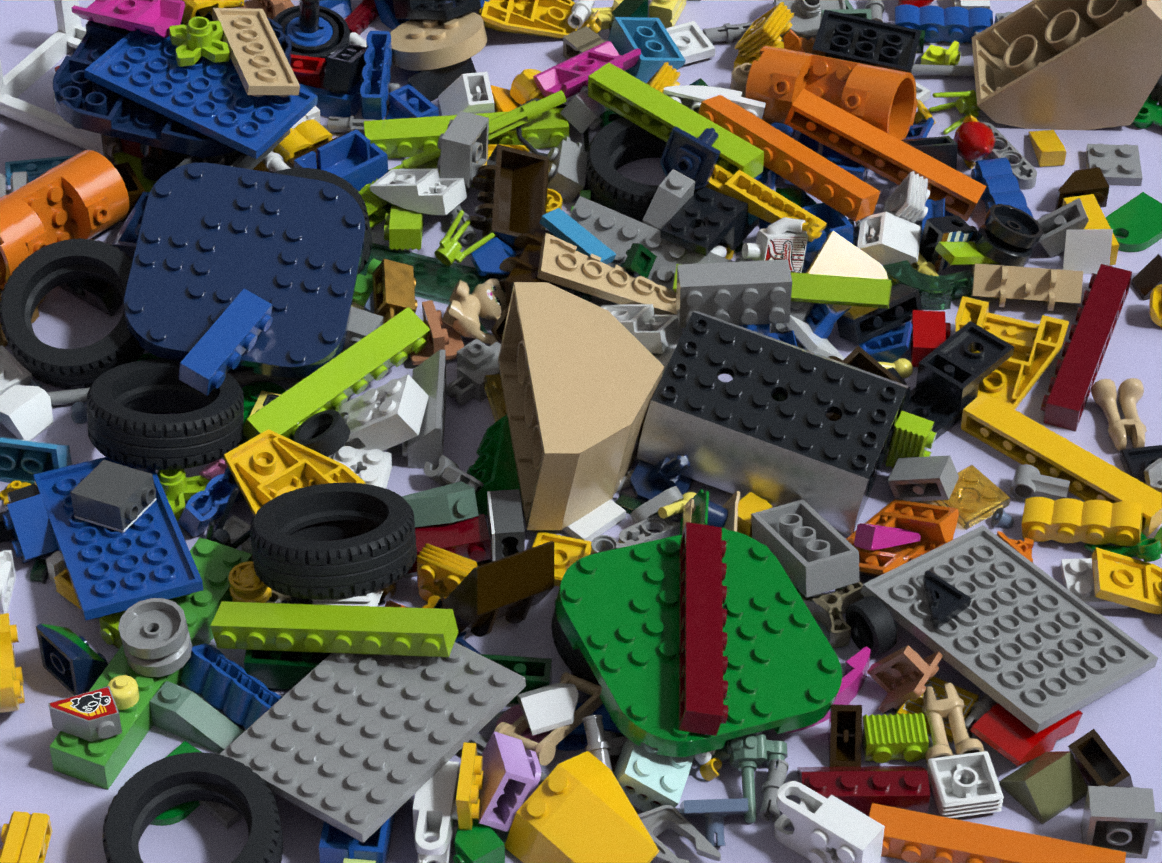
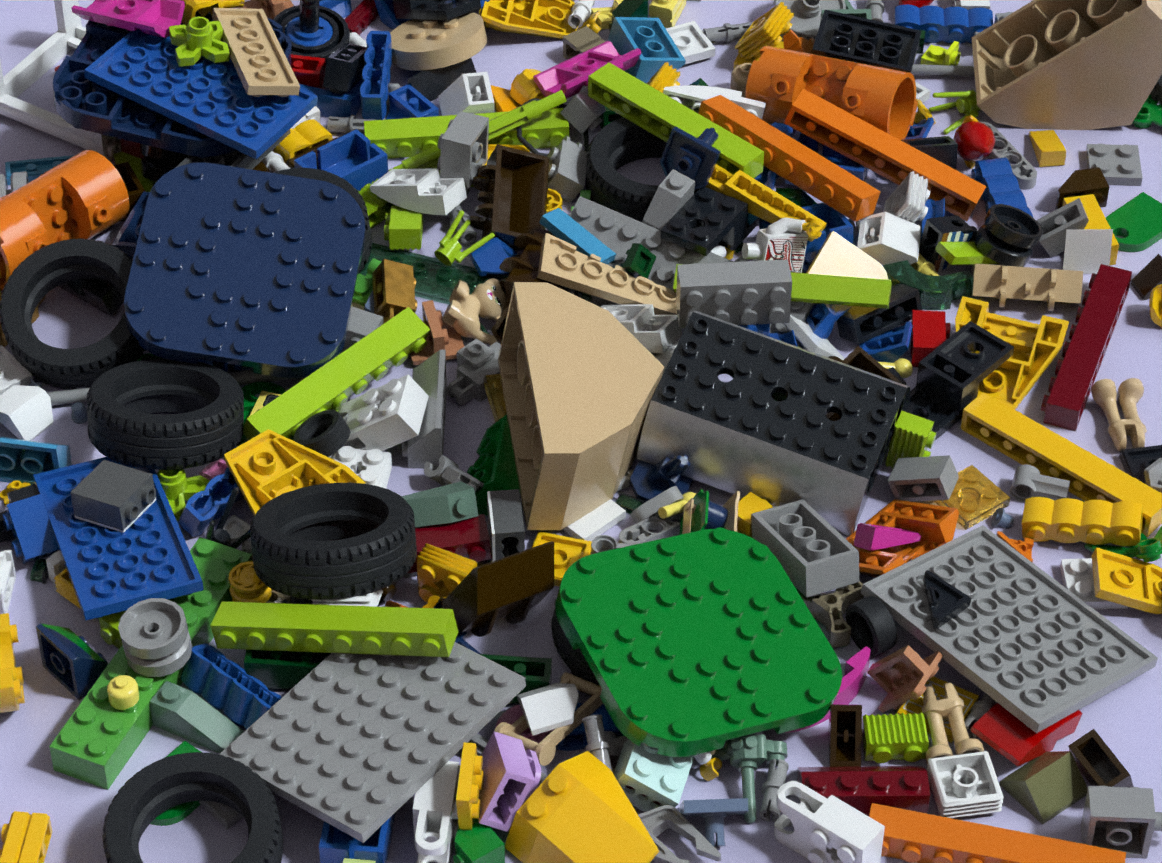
(87, 715): slope -> none
(226, 342): blue brick -> none
(702, 630): dark red brick -> none

